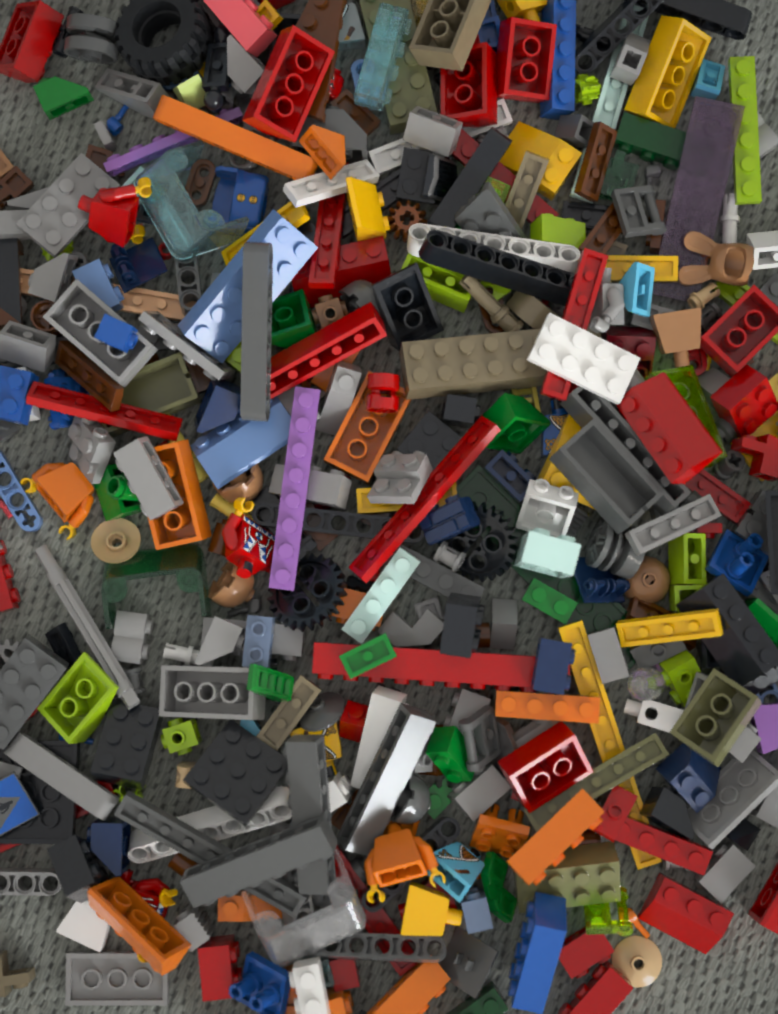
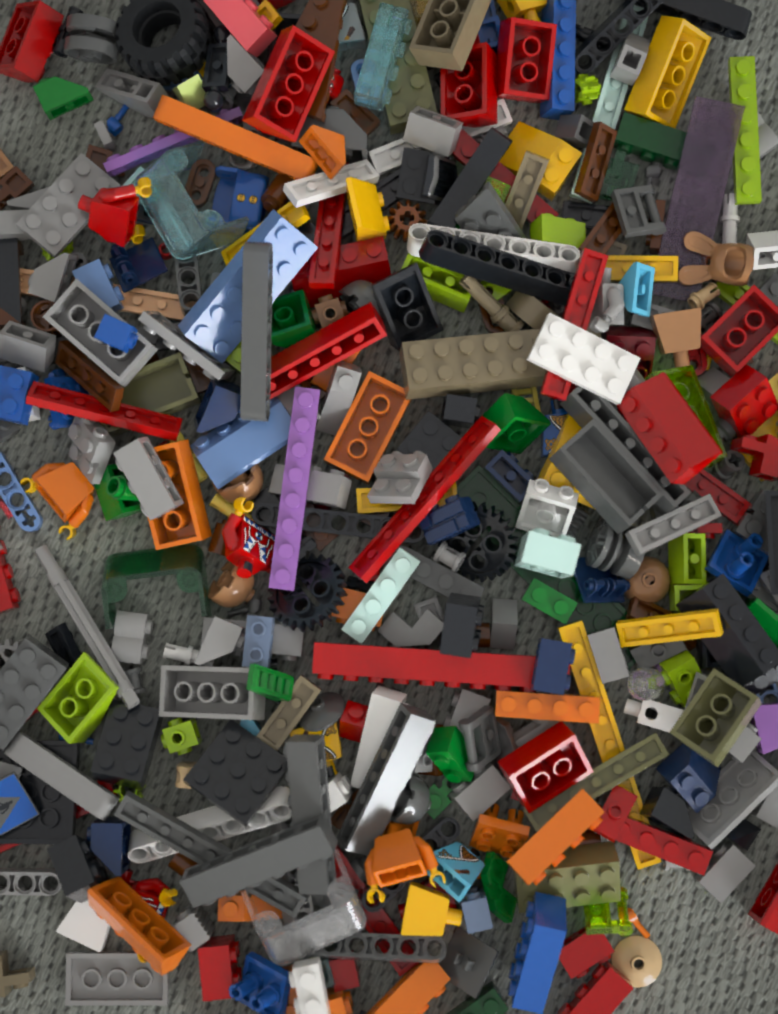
(115, 531): tan dish -> none
(274, 196): none -> reddish brown brick
(368, 656): green plate -> none
(383, 384): red wheel -> none
(685, 914): red slope -> none
(708, 80): medium azure slope -> none

